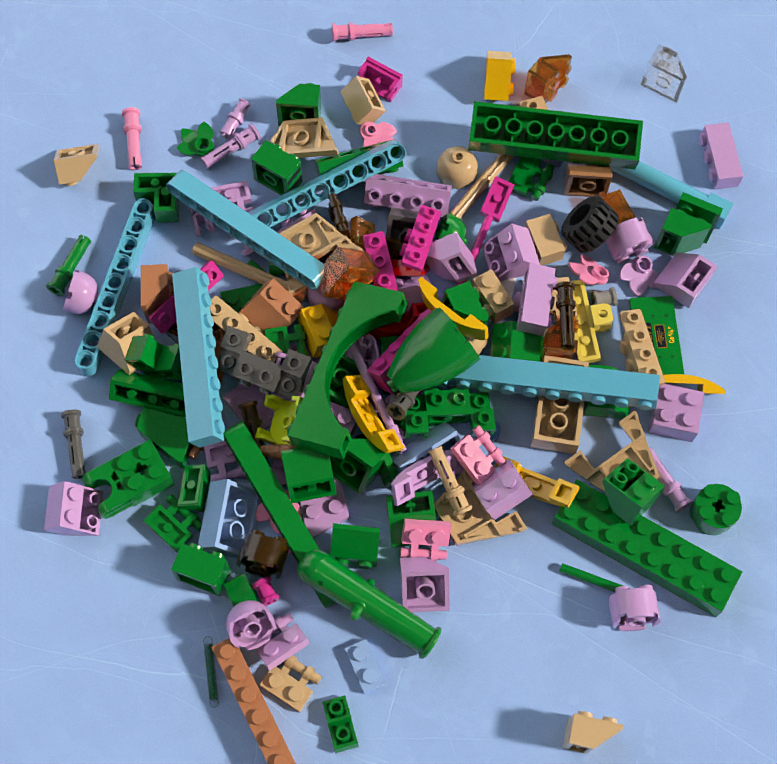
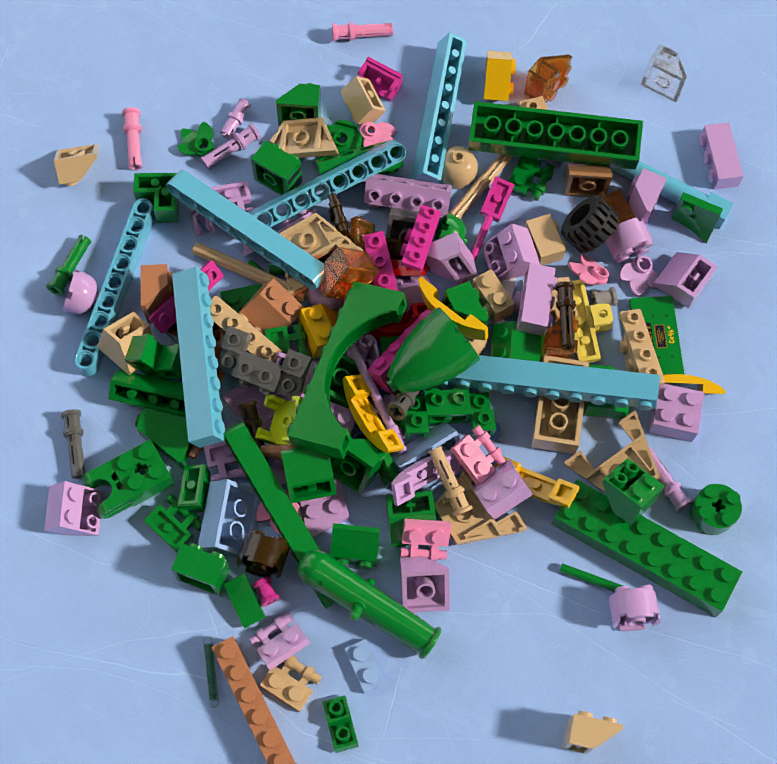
(249, 624): lavender cylinder -> none
(345, 129): none -> green plate
(439, 109): none -> medium azure brick
(645, 193): none -> lavender slope
(681, 233): green slope -> none

